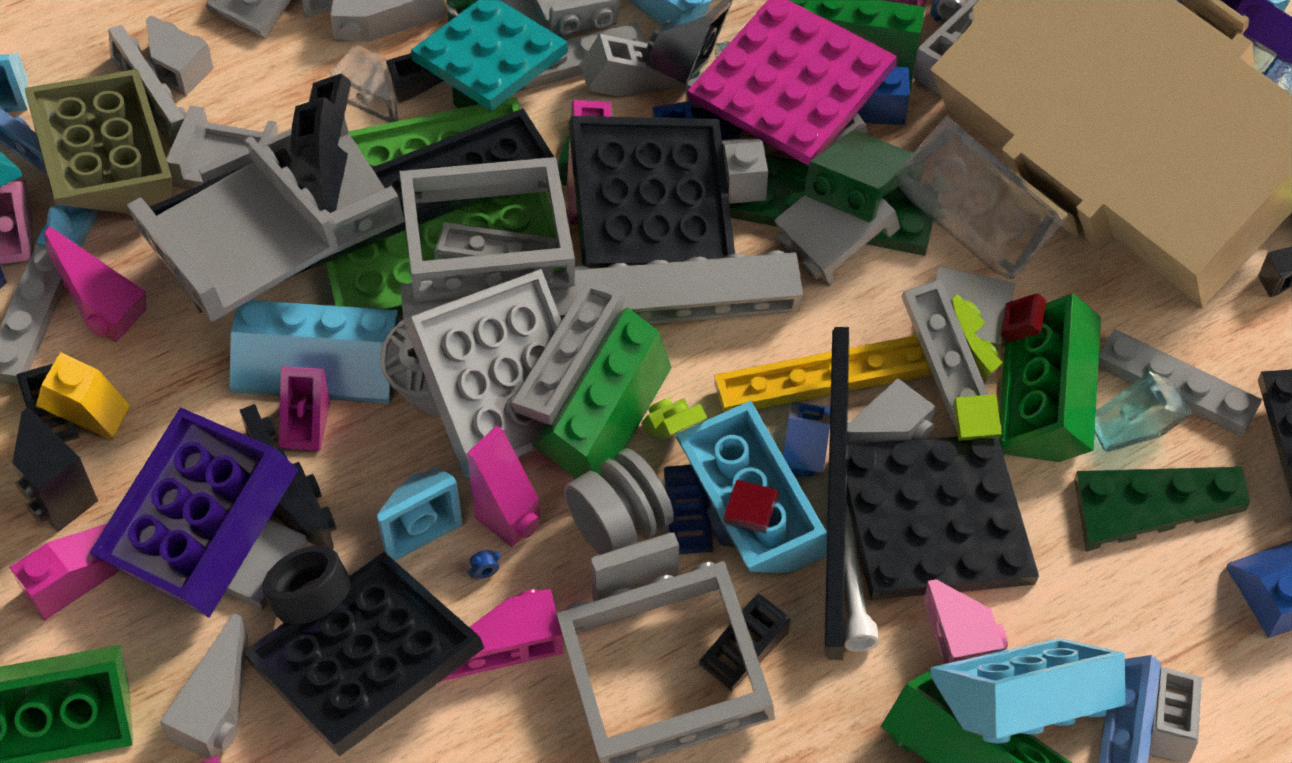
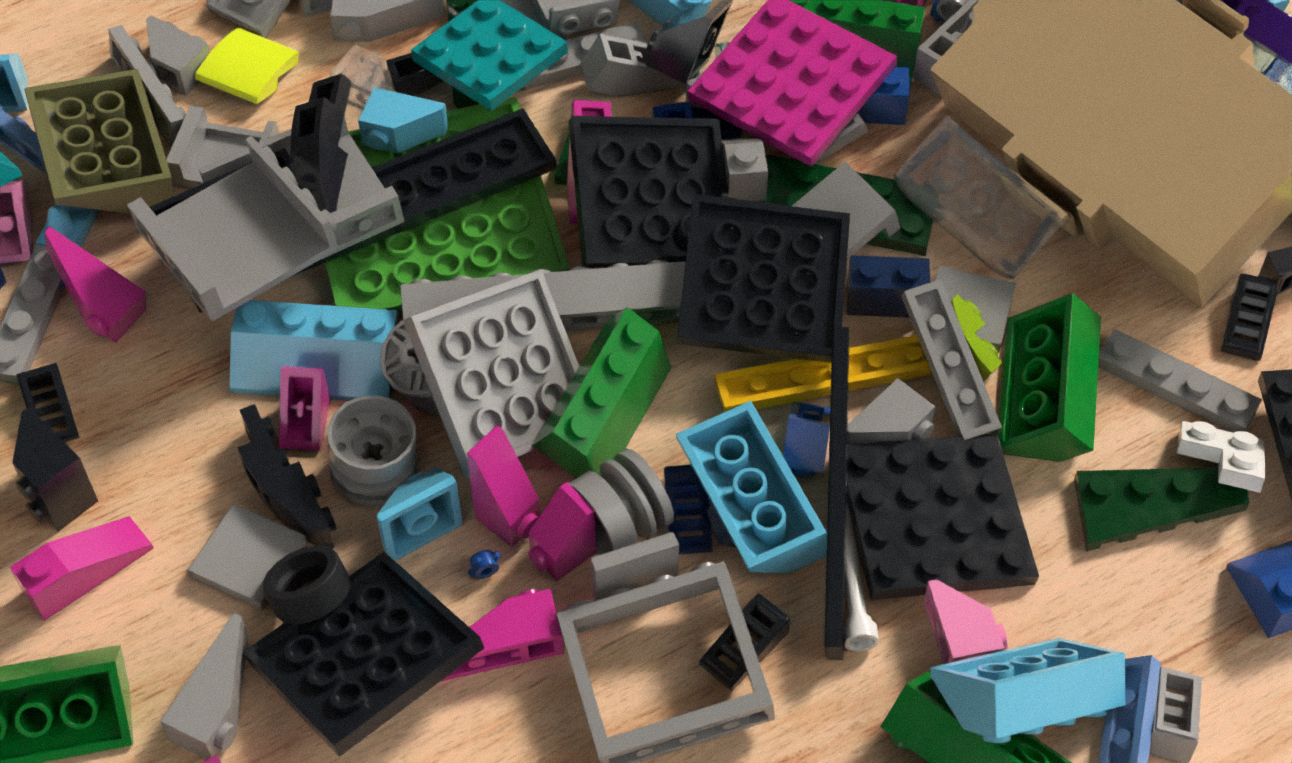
(82, 397): yellow slope -> none
(195, 511): dark purple slope -> none
(246, 65): none -> neon yellow slope
(371, 449): none -> light grey wheel
(400, 121): none -> medium azure slope
(468, 241): light grey tile -> none
(476, 273): light grey window -> none
(563, 534): none -> dark pink slope
(568, 352): light grey plate -> none
(670, 418): lime slope -> none
(751, 506): dark red tile -> none
(763, 278): none -> black plate
(855, 174): dark green panel -> none
(879, 282): none -> dark blue brick
(977, 417): lime tile -> none
(1023, 317): dark red tile -> none
(1141, 413): clear light blue slope -> none
(1238, 454): none -> white plate
(1256, 294): none -> black slope

